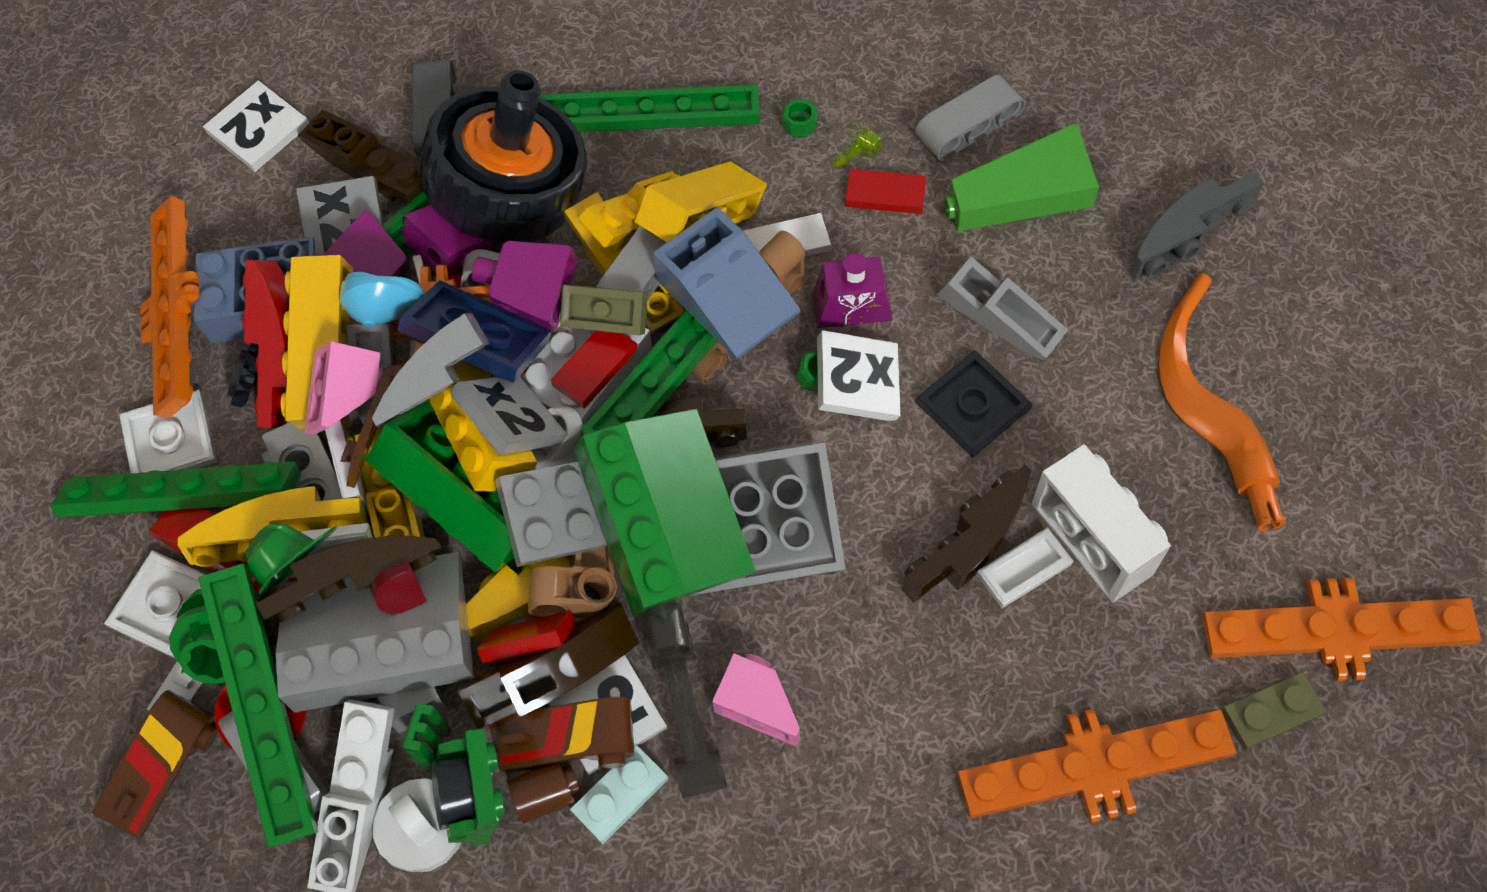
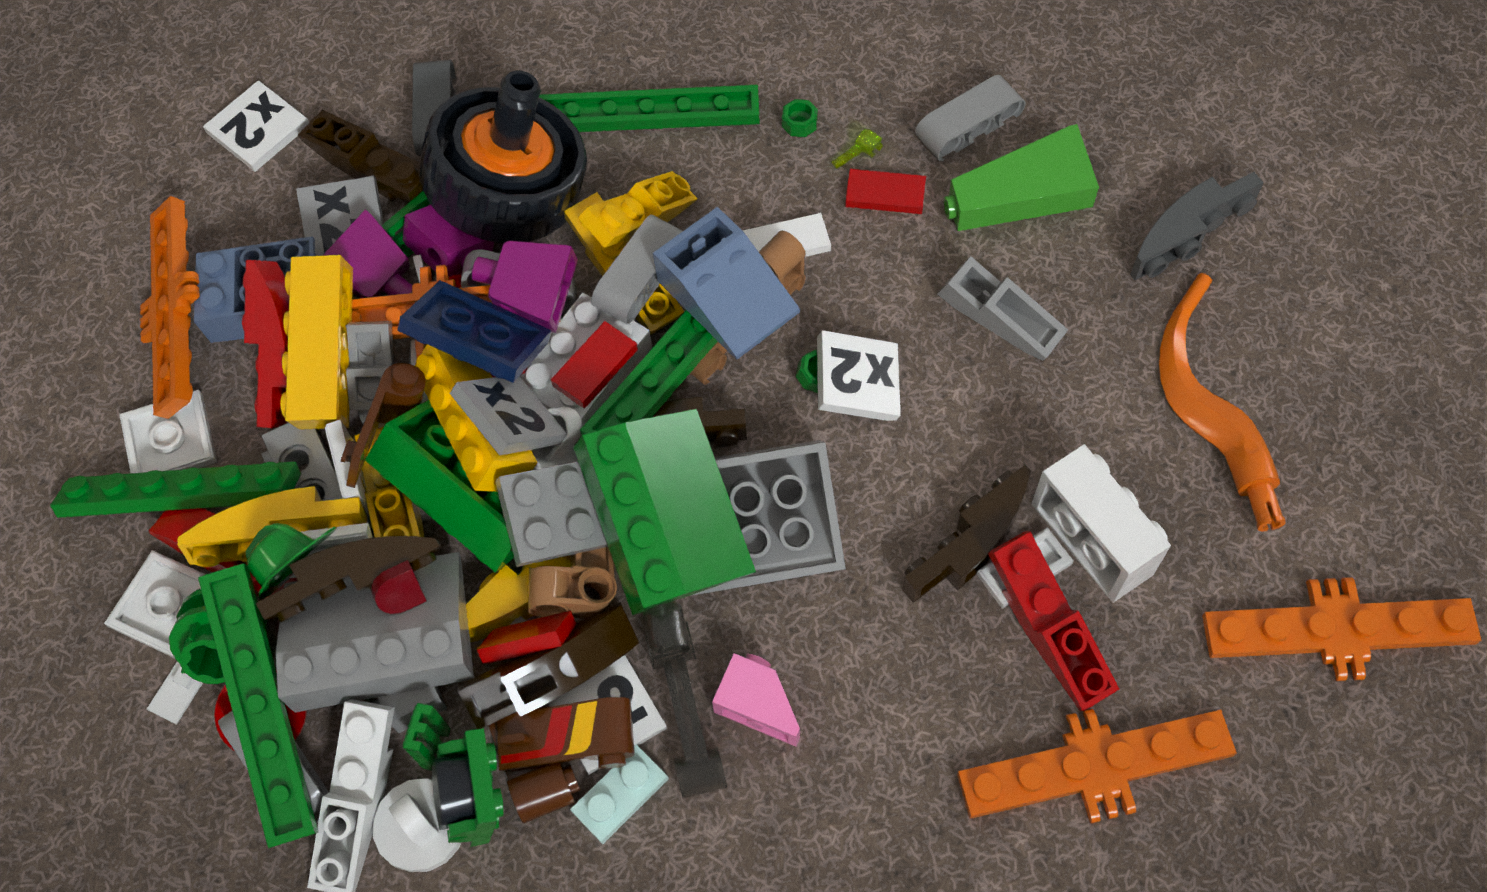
(153, 761): reddish brown door -> none
(243, 376): black gear -> none
(340, 383): bright pink slope -> none
(377, 299): medium azure hat -> none
(431, 368): light grey slope -> none
(604, 309): olive plate -> none
(681, 201): yellow brick -> none
(851, 292): magenta torso -> none
(973, 403): black tile -> none
(1050, 623): none -> red slope
(1273, 711): olive plate -> none

